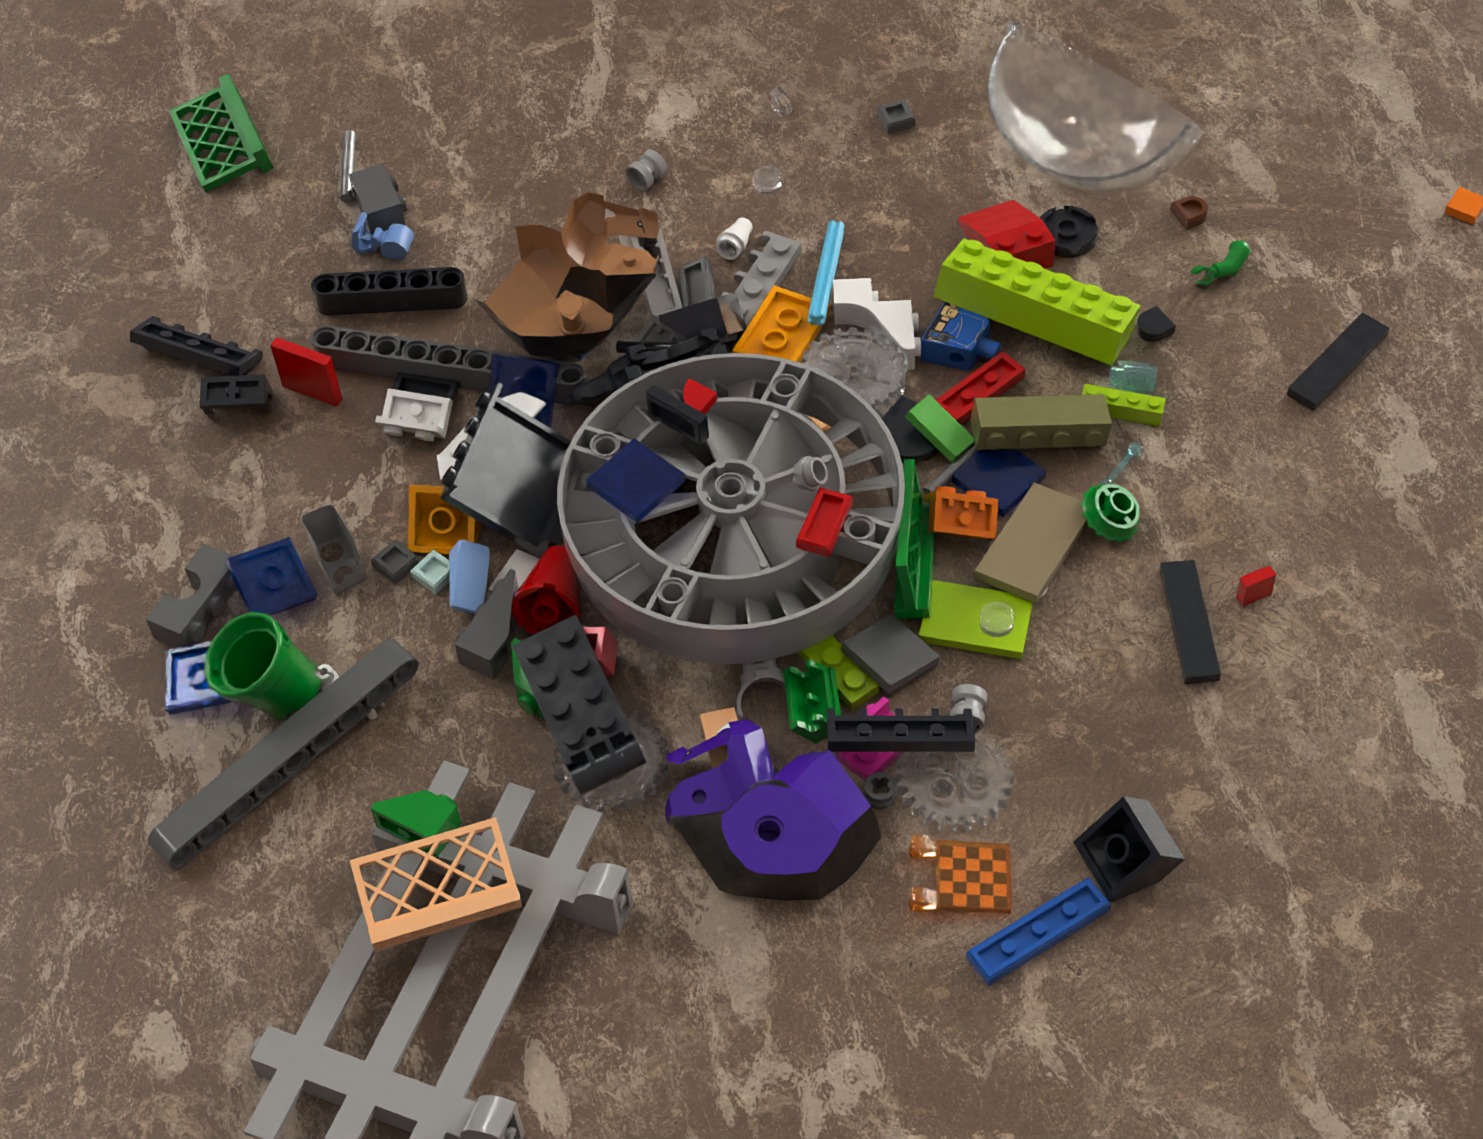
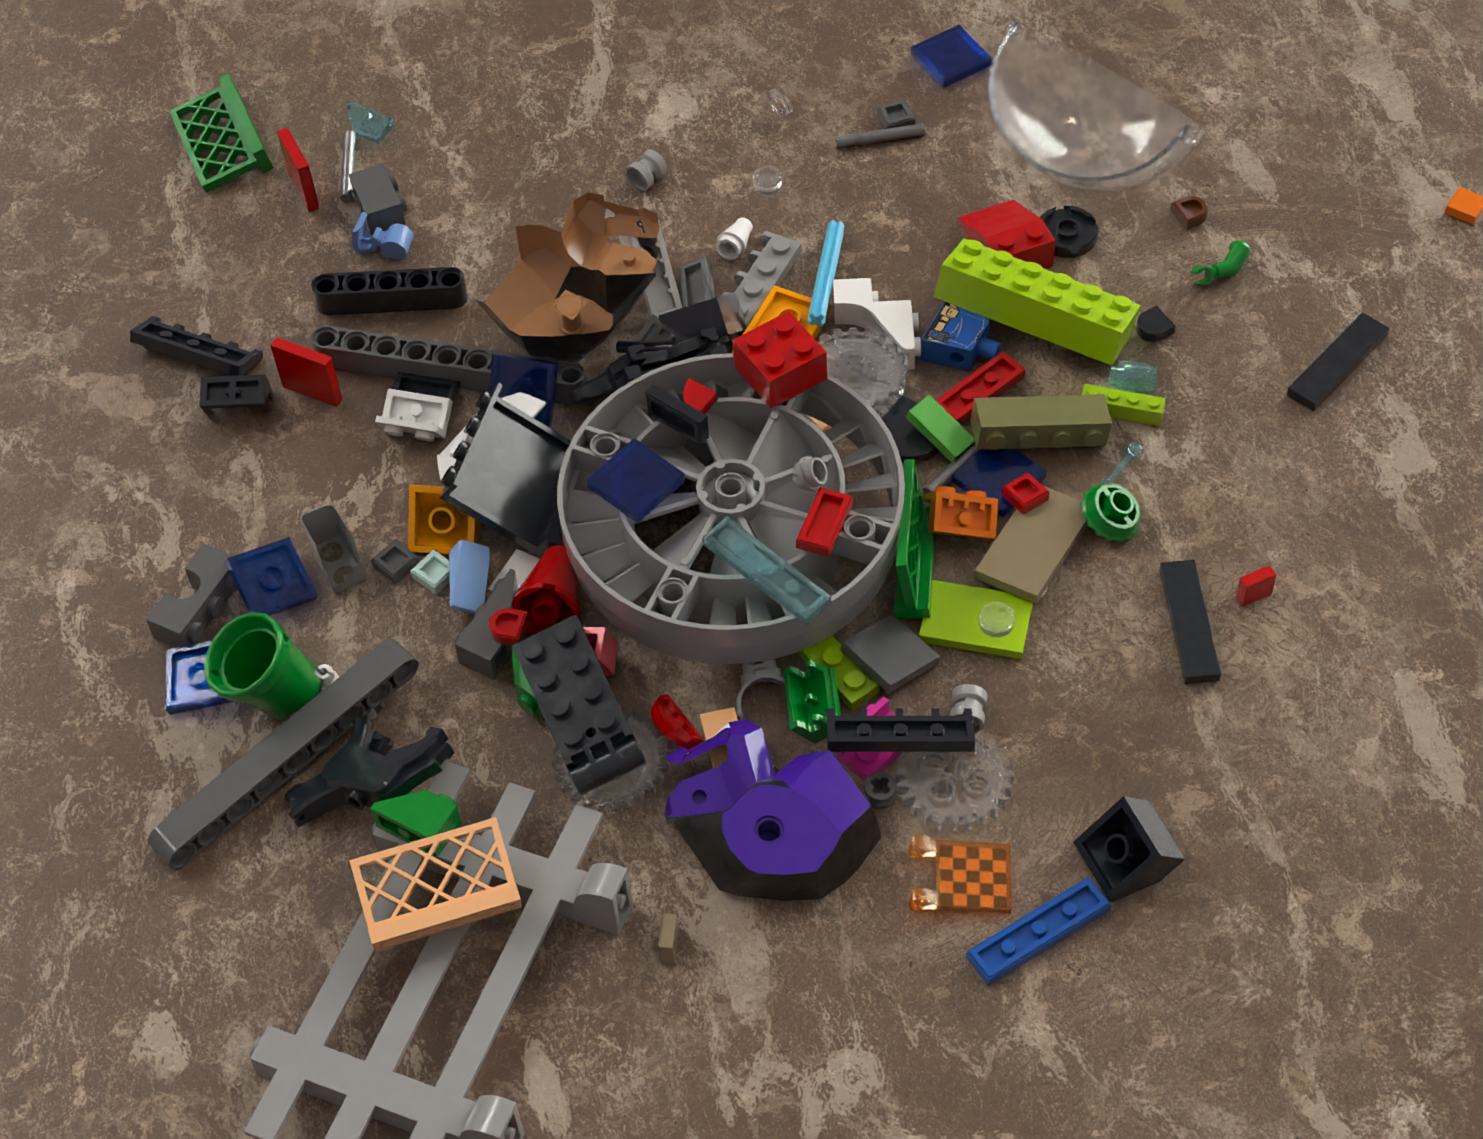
(298, 169): none -> red tile
(366, 775): none -> black animal
(369, 123): none -> clear light blue tile
(508, 625): none -> red tile
(668, 939): none -> dark tan tile
(674, 723): none -> red tile
(766, 570): none -> clear light blue tile
(780, 359): none -> red brick
(879, 135): none -> flat silver bar
(951, 56): none -> clear blue tile
(1025, 493): none -> red tile

